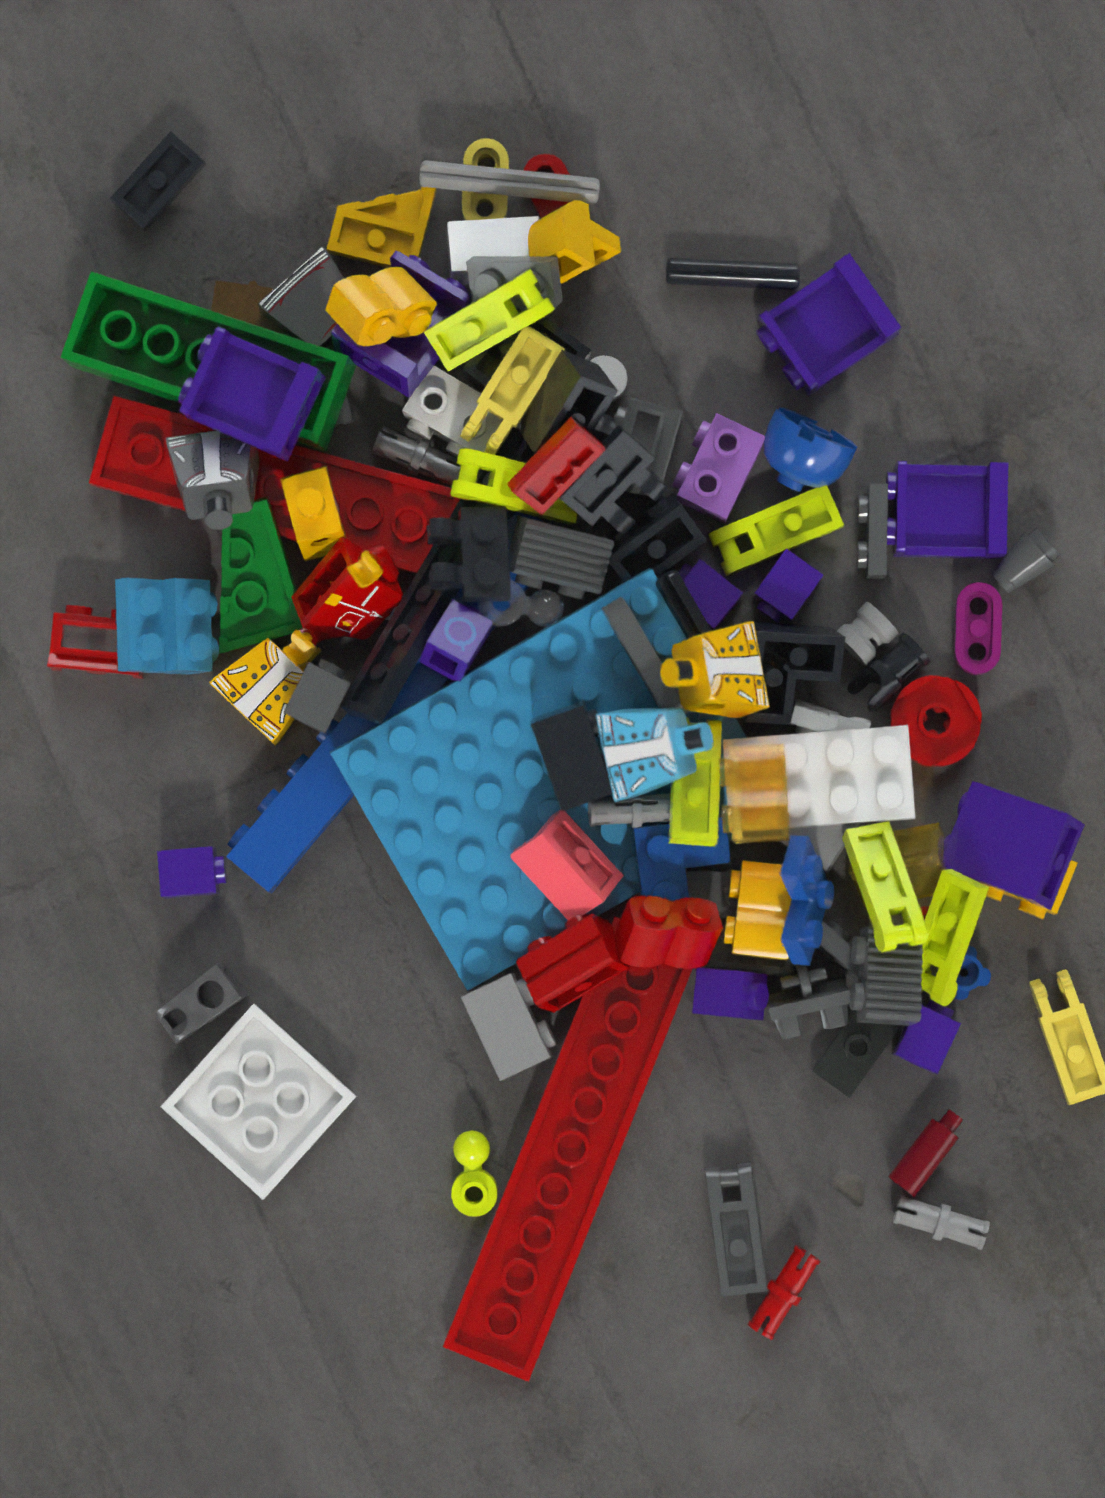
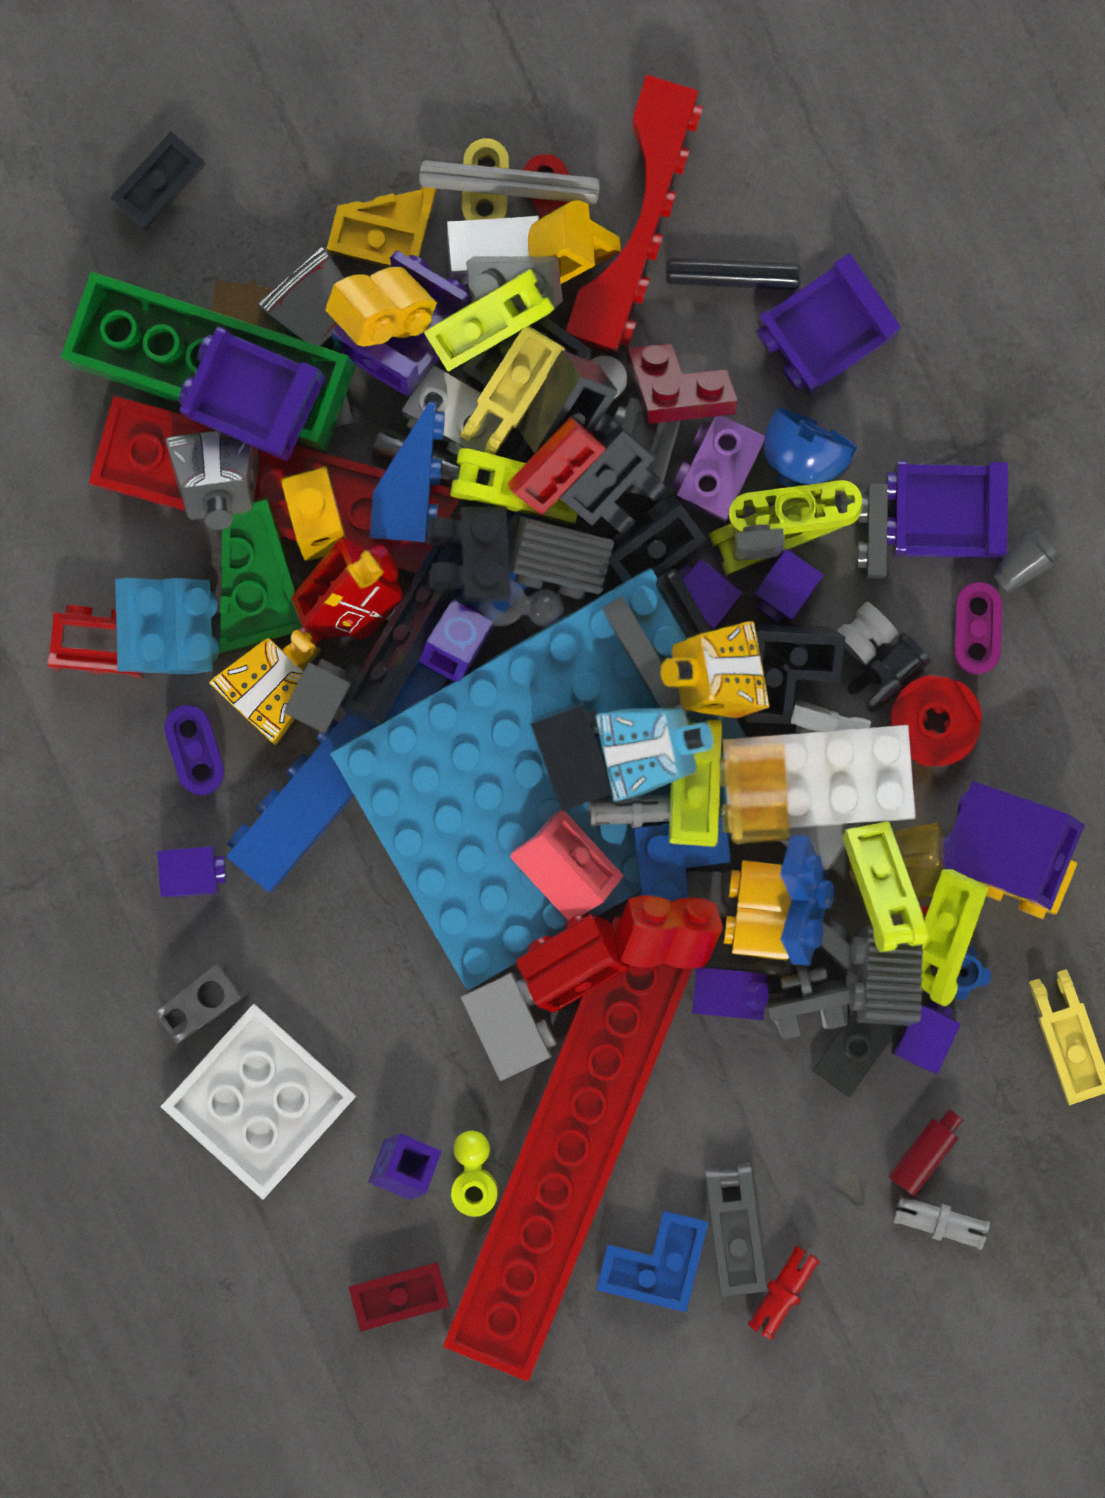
(194, 751): none -> dark purple plate
(399, 1296): none -> dark red plate
(403, 495): none -> blue slope
(404, 1166): none -> dark purple brick
(605, 304): none -> red arch
(665, 1275): none -> blue plate
(675, 396): none -> dark red plate
(758, 543): none -> dark grey plate
(780, 496): none -> neon yellow beam

